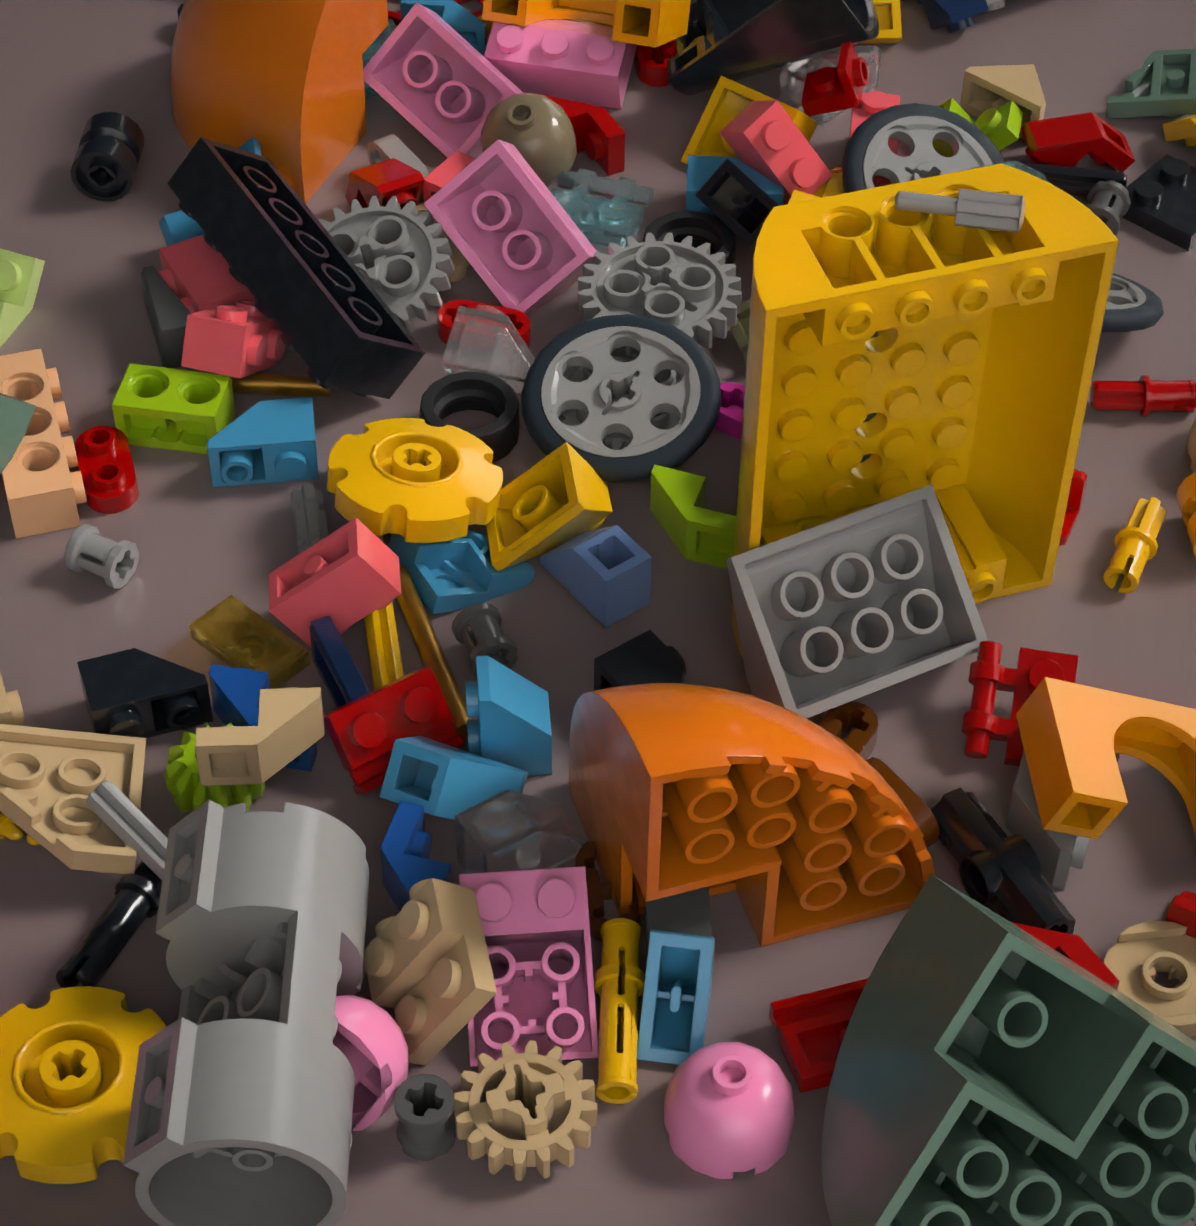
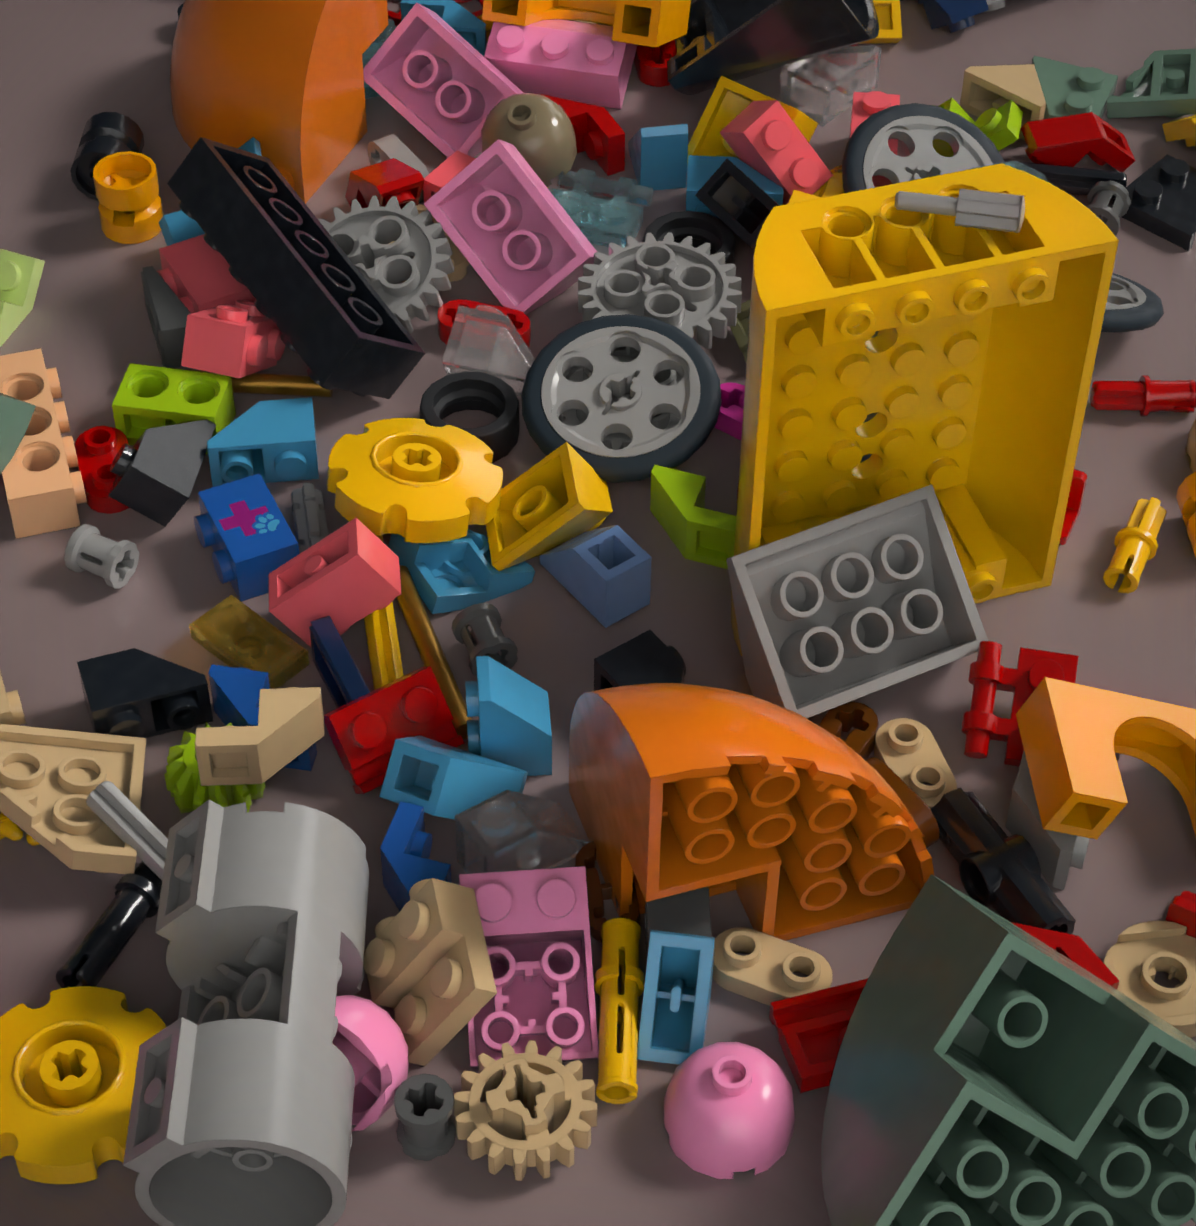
(128, 197): none -> light orange wheel
(160, 469): none -> black slope
(245, 533): none -> blue brick
(660, 156): none -> dark azure slope
(769, 968): none -> tan plate
(836, 87): red bracket -> none
(915, 757): none -> tan plate
(1073, 88): none -> sand green wing

